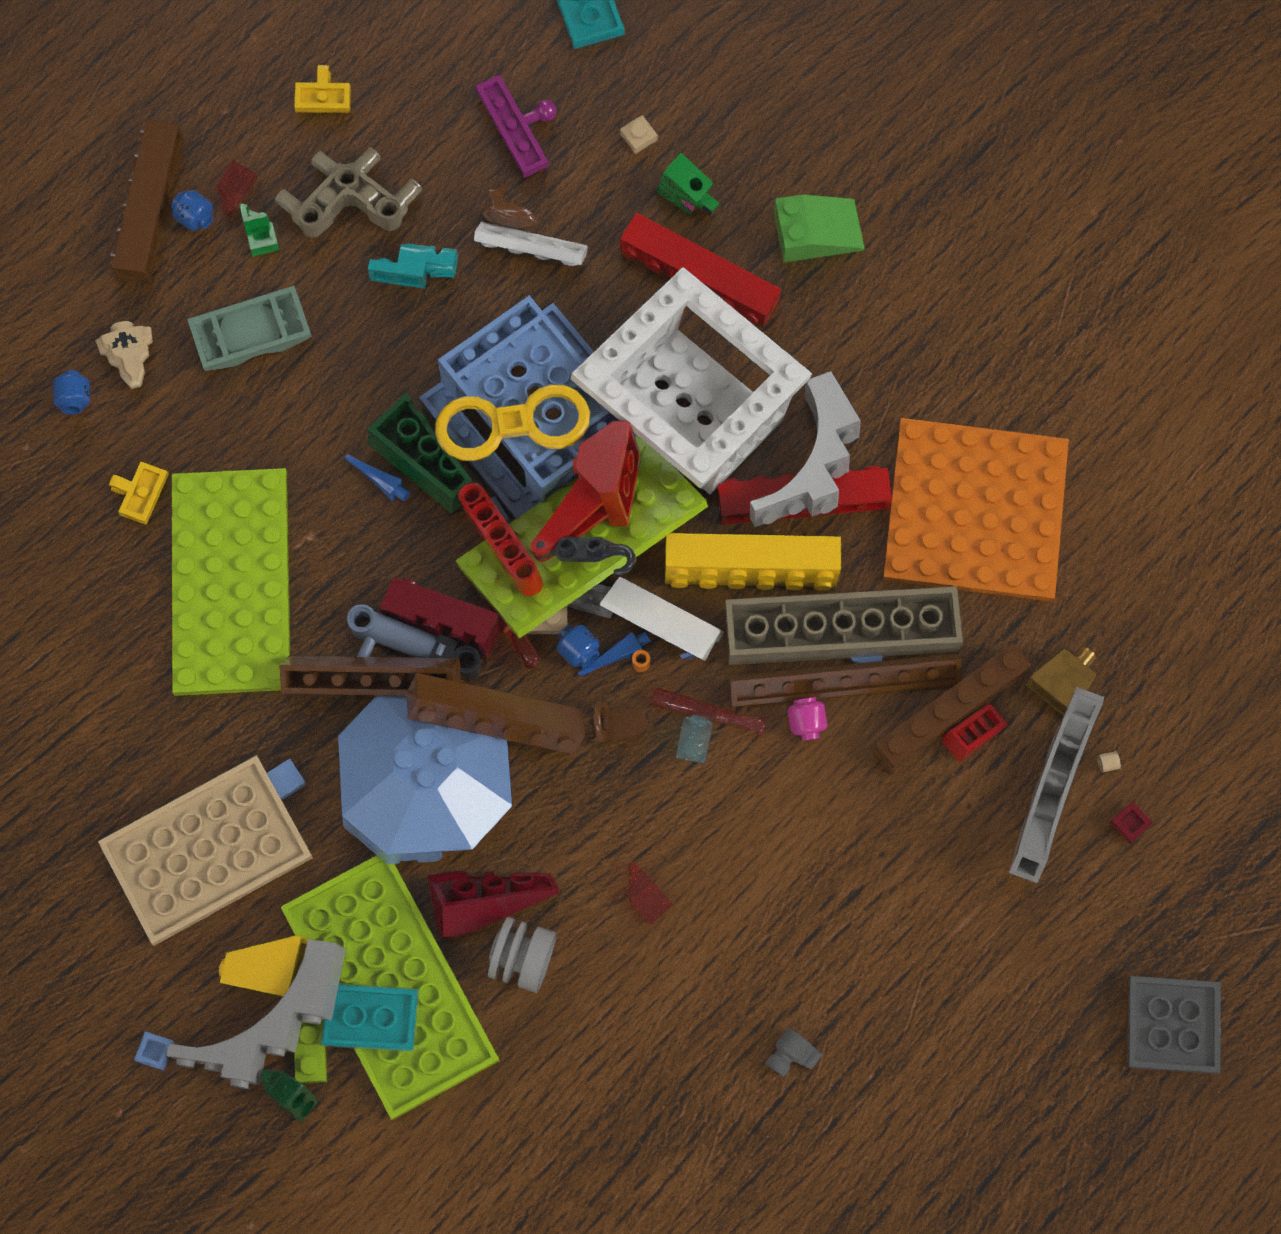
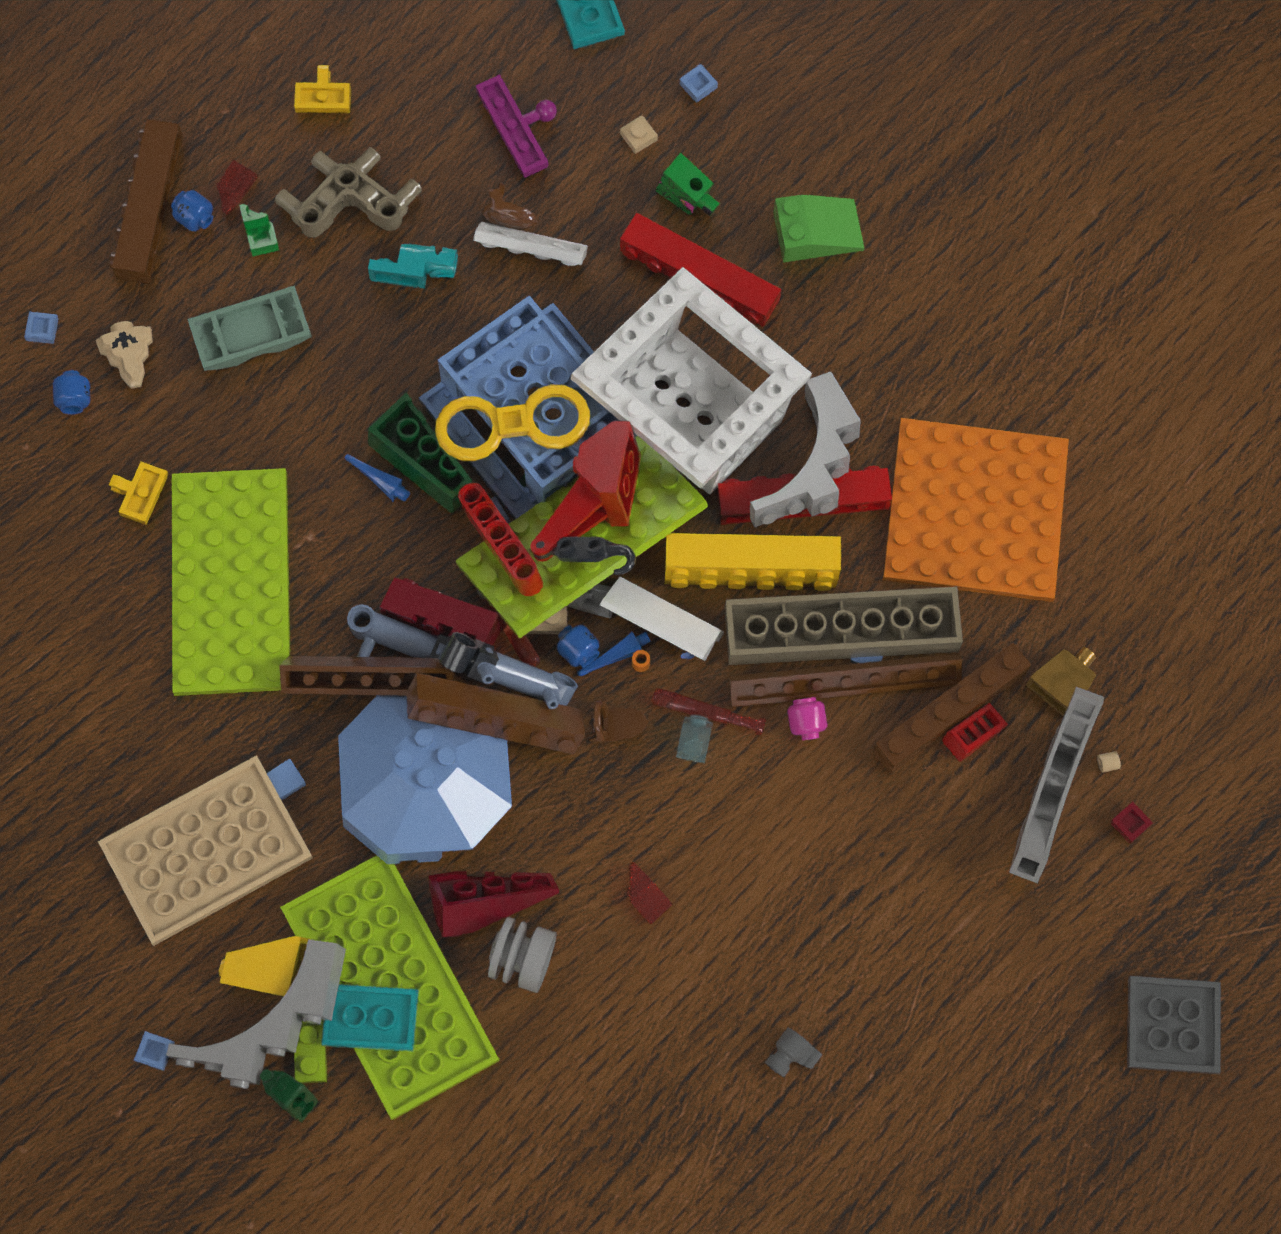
(41, 327): none -> medium blue tile
(488, 666): none -> sand blue piece
(698, 83): none -> medium blue plate

